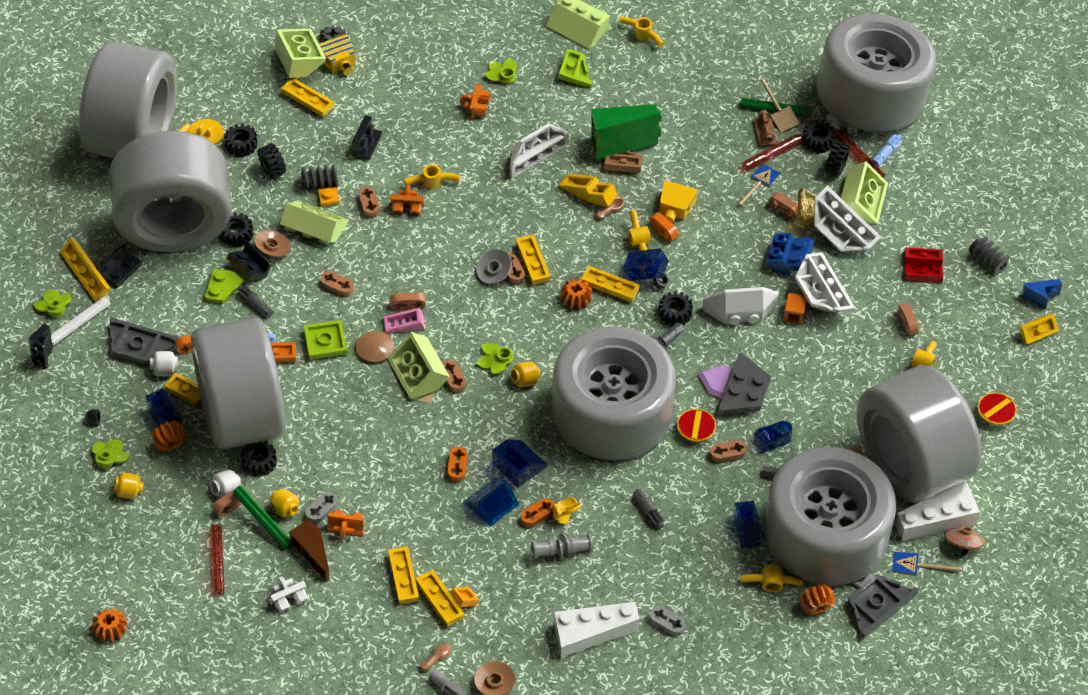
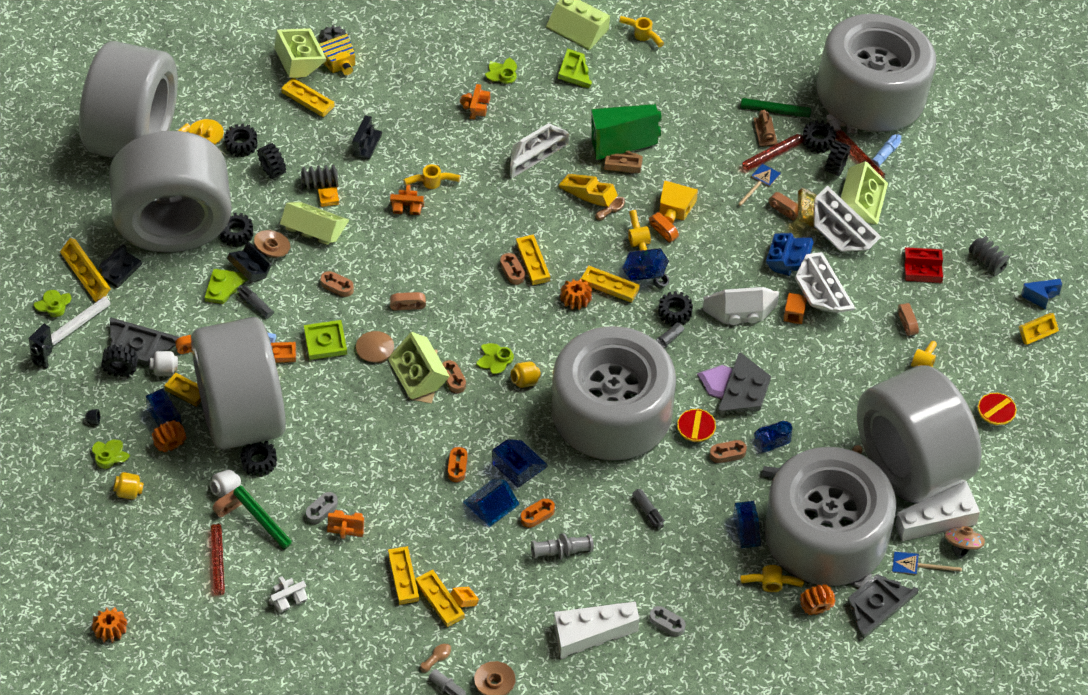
(119, 360): none -> black tyre
(284, 503): yellow head -> none
(309, 543): reddish brown slope -> none
(365, 203): nougat beam -> none
(403, 316): bright pink slope -> none
(491, 261): light grey dish -> none
(564, 508): yellow piece -> none
(784, 118): tan piece -> none

